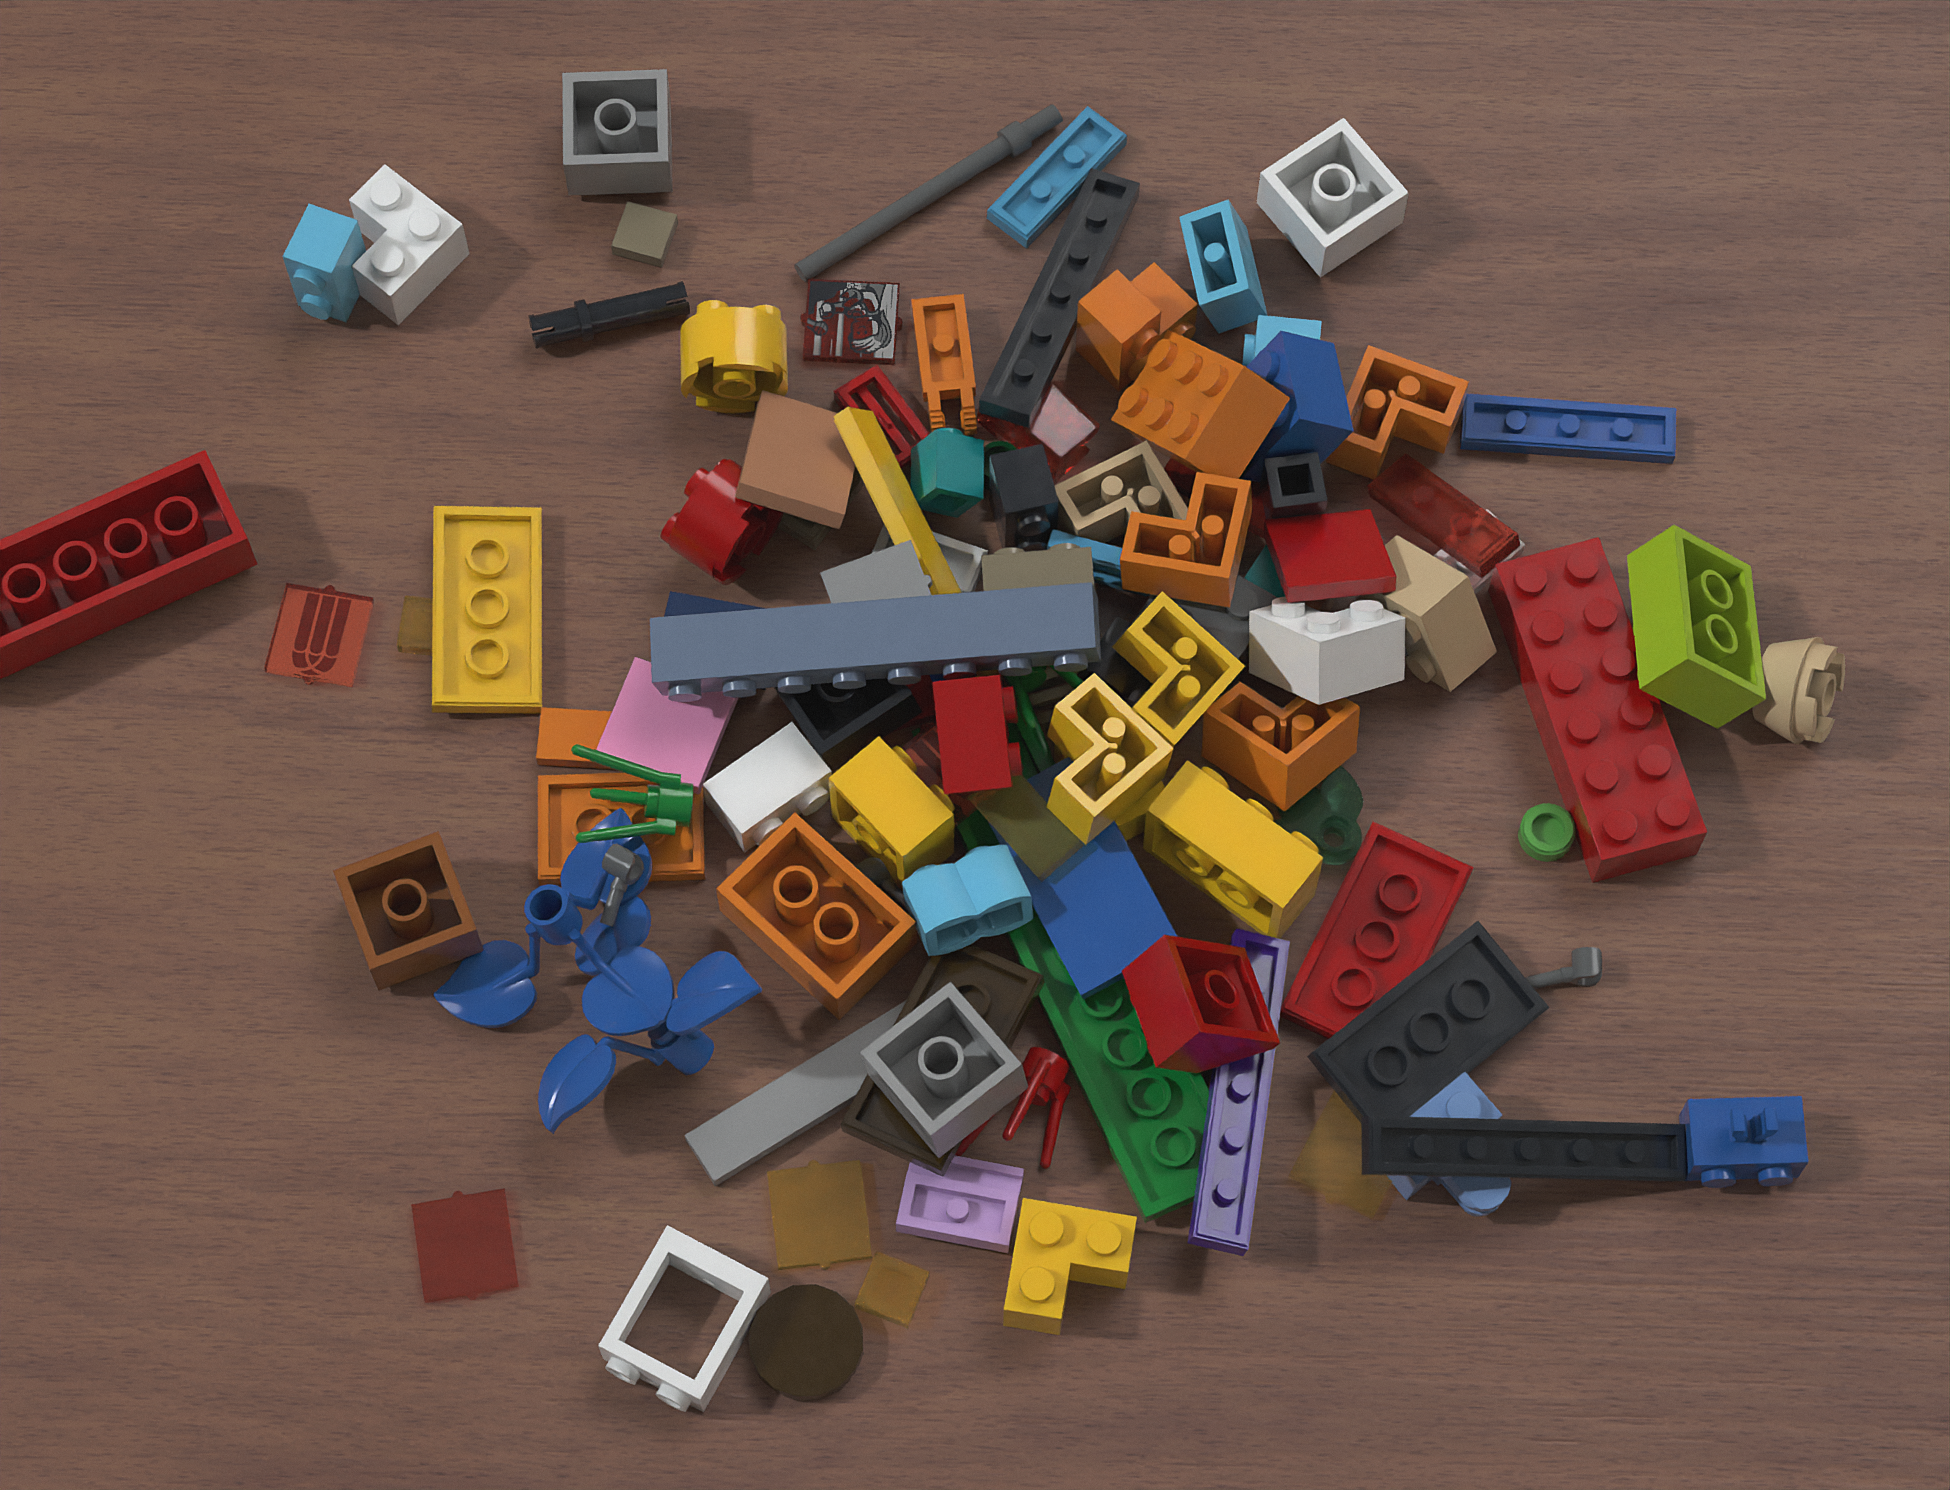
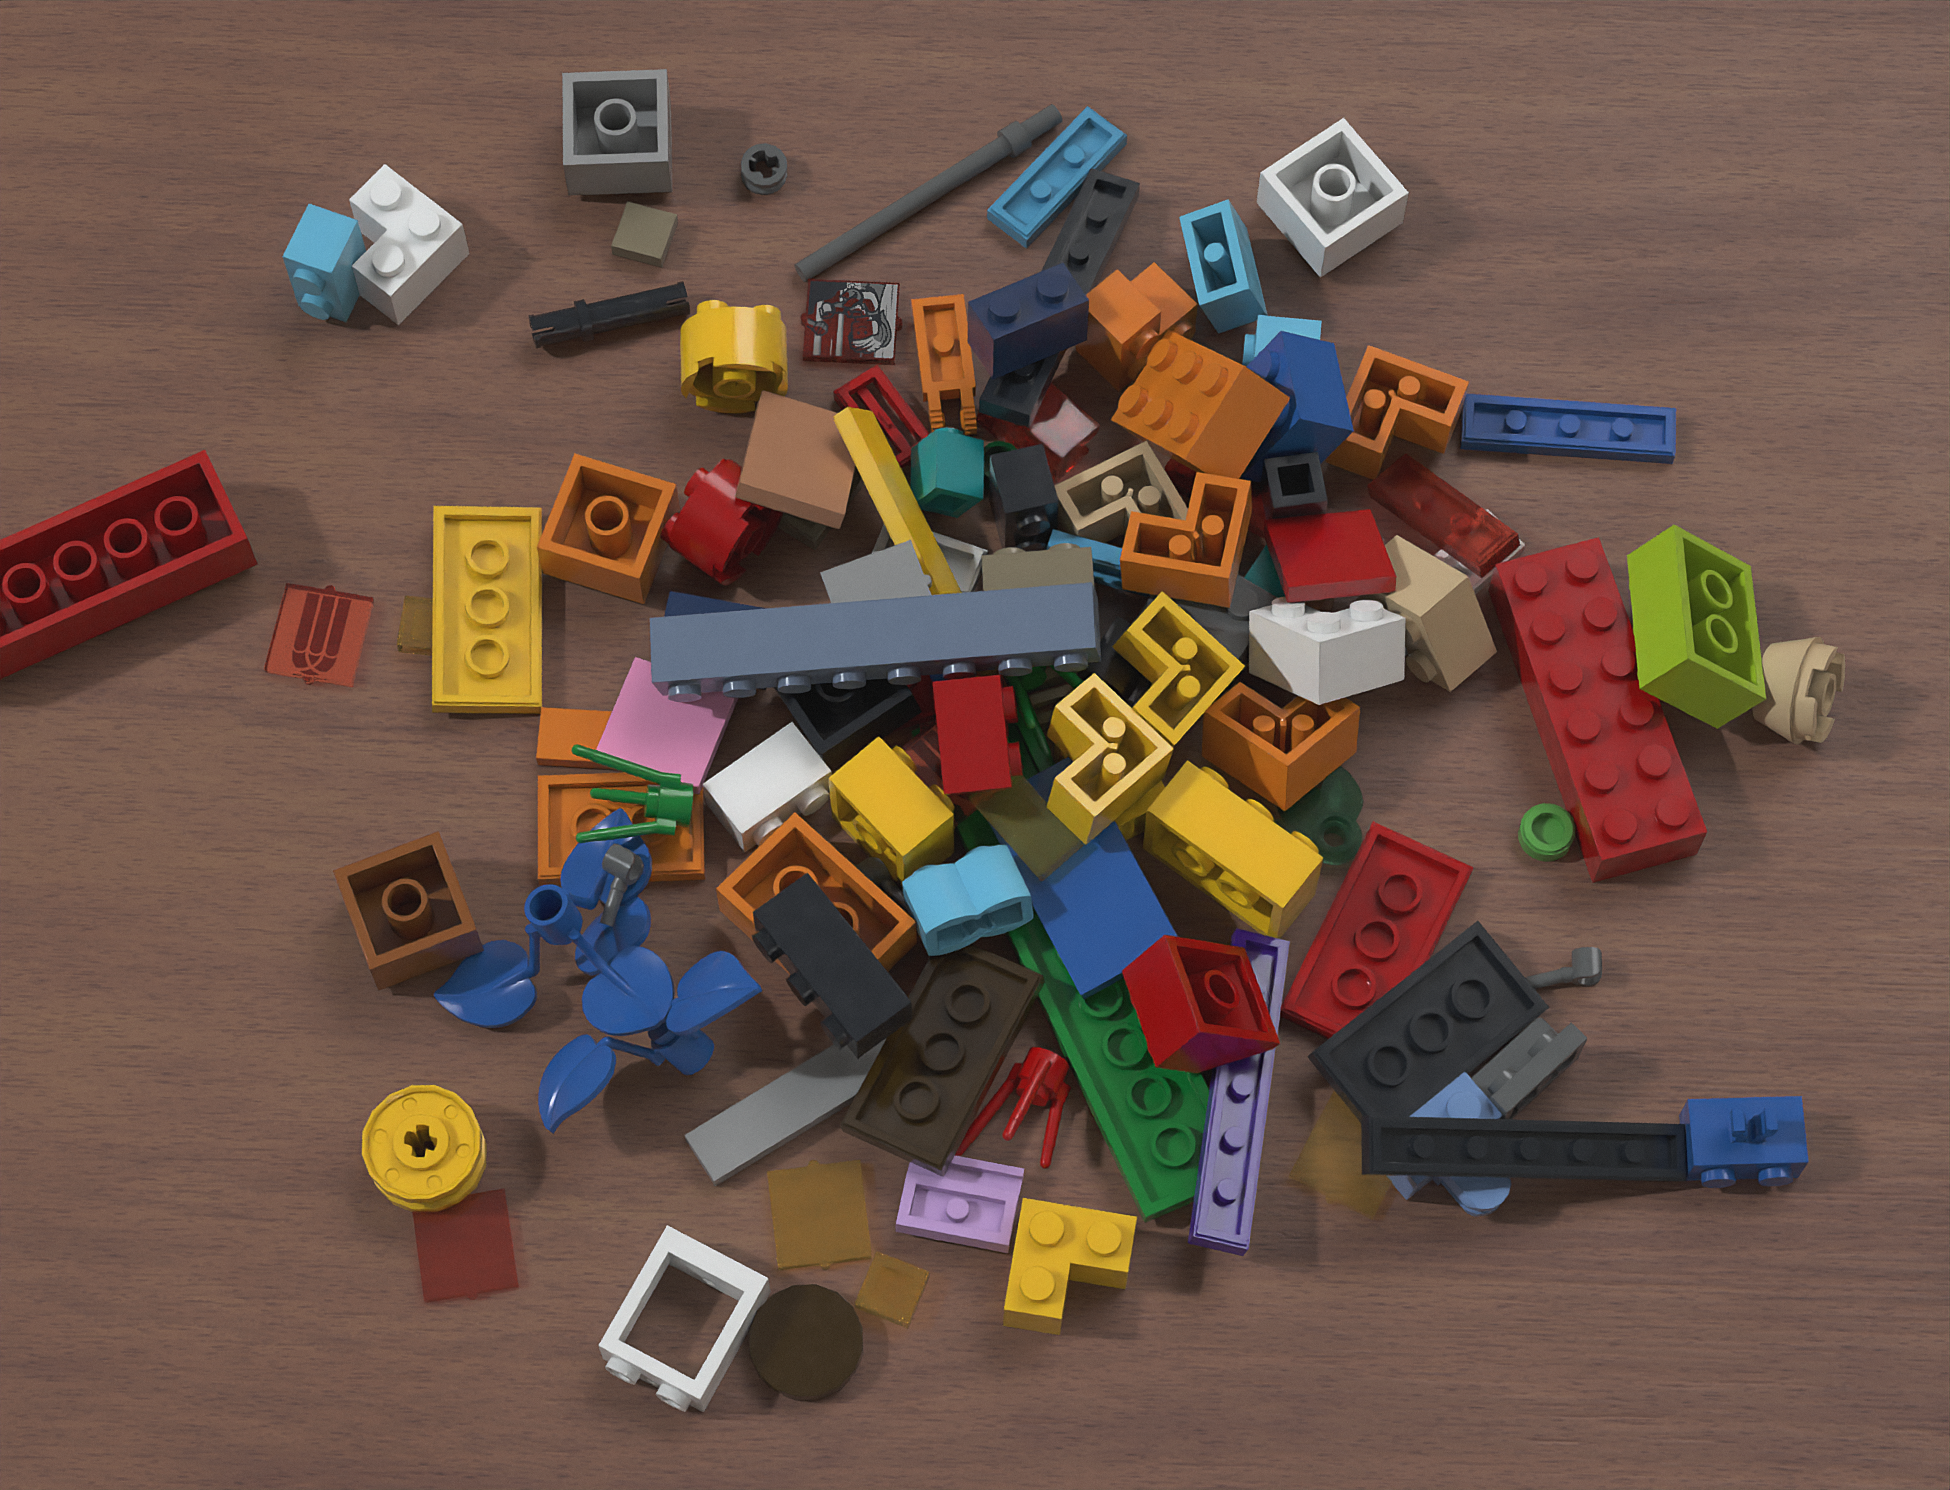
(406, 1122): none -> yellow wheel
(607, 528): none -> orange brick
(773, 157): none -> dark grey bush
(830, 967): none -> black brick
(944, 1069): light grey brick -> none
(1028, 320): none -> dark blue brick
(1529, 1066): none -> dark grey bracket

